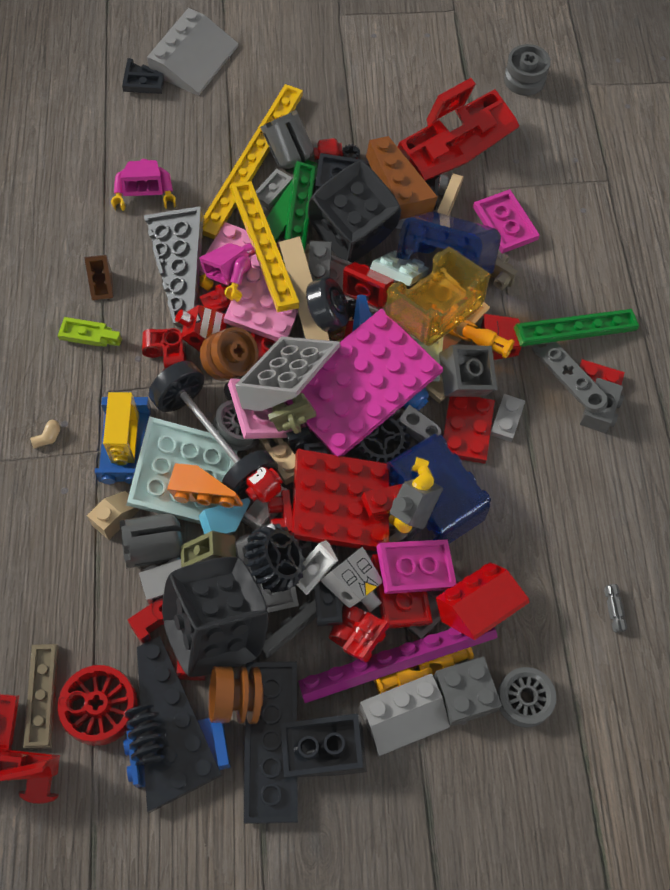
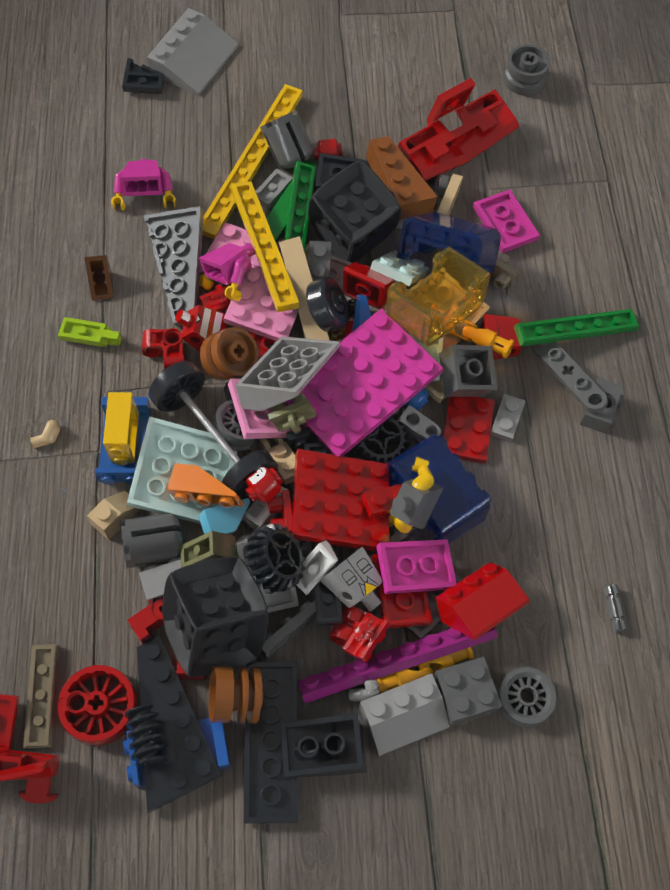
(351, 149): black bush -> none
(360, 694): none -> light grey arm
(596, 370): red plate -> none

